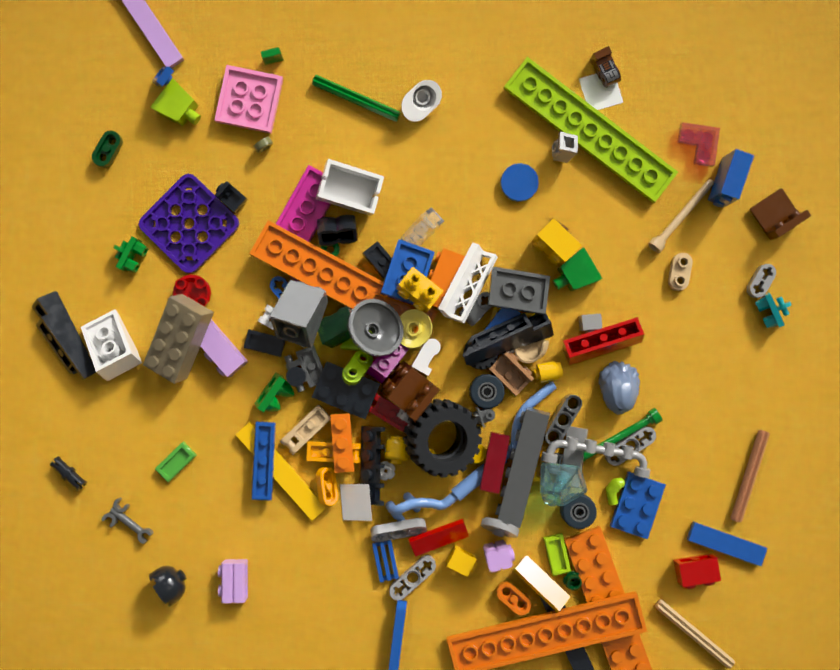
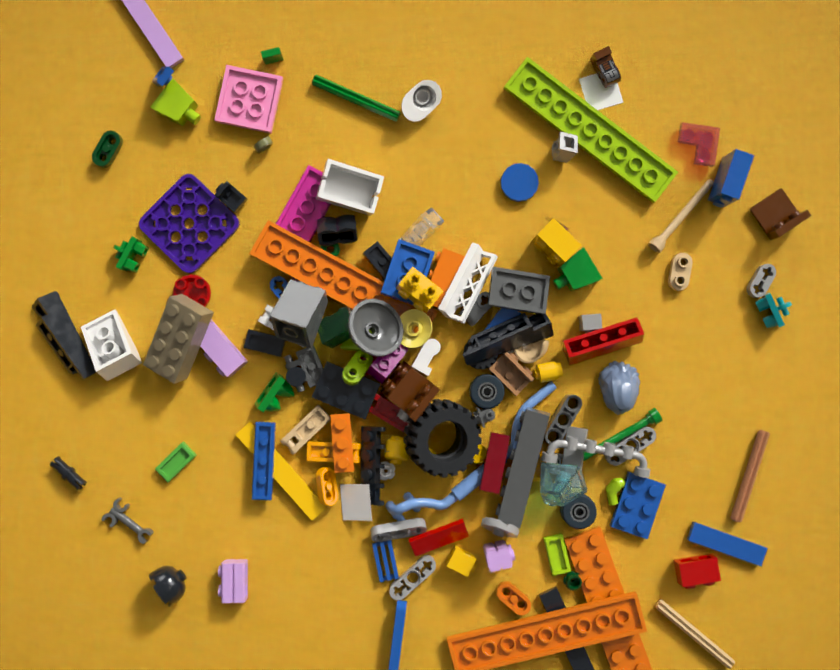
(542, 584): tile -> none

